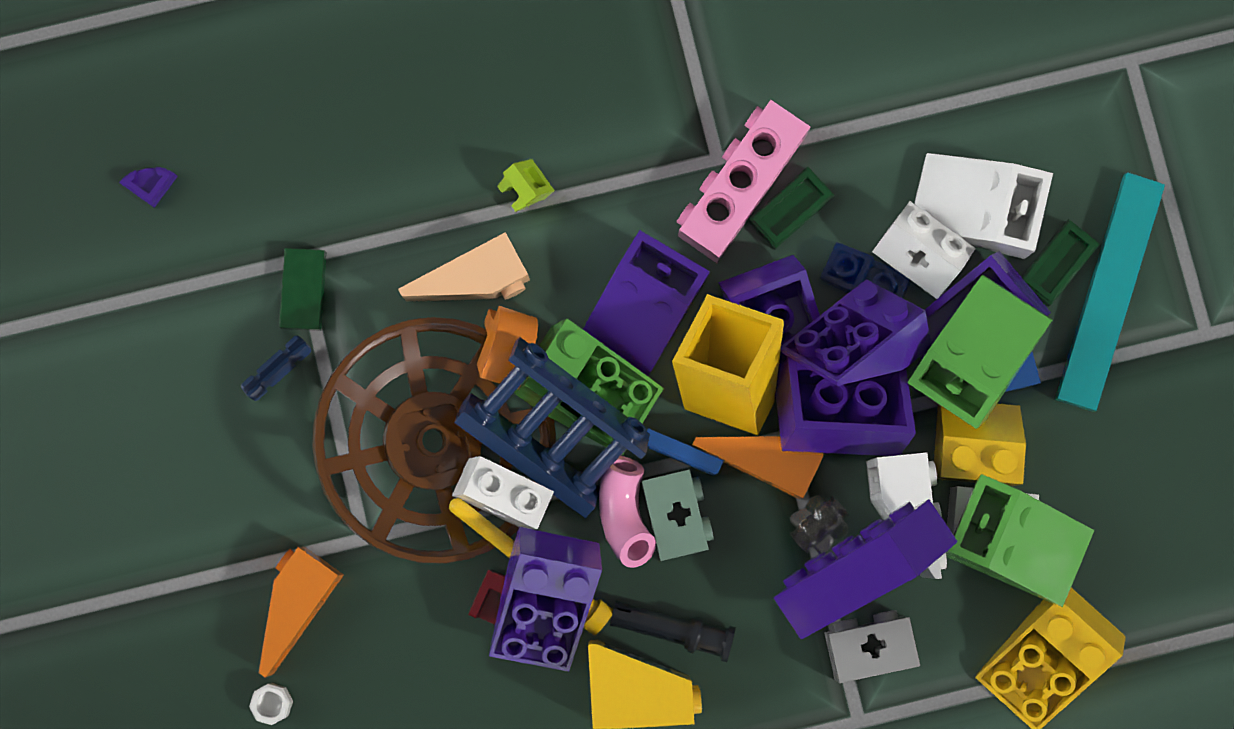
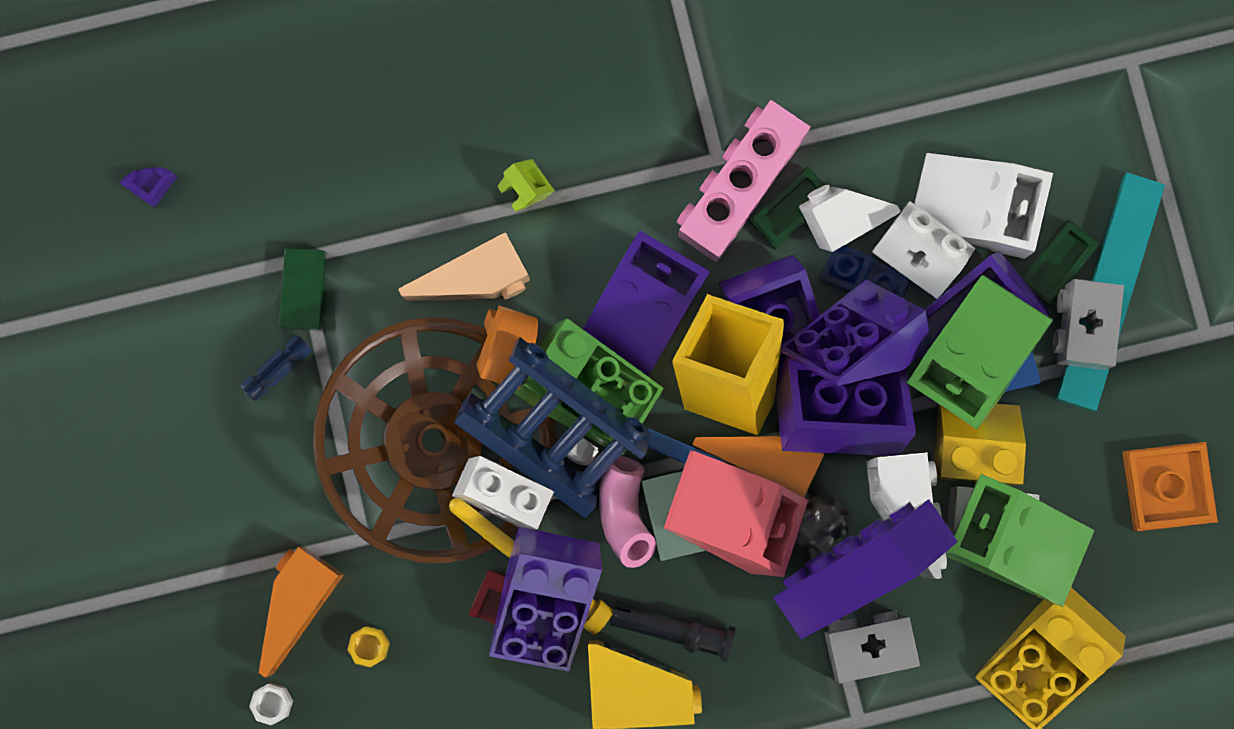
(368, 646): none -> yellow tile
(583, 453): none -> white tile
(736, 515): none -> coral slope
(843, 215): none -> white slope
(1102, 307): none -> light grey brick
(1169, 486): none -> orange tile

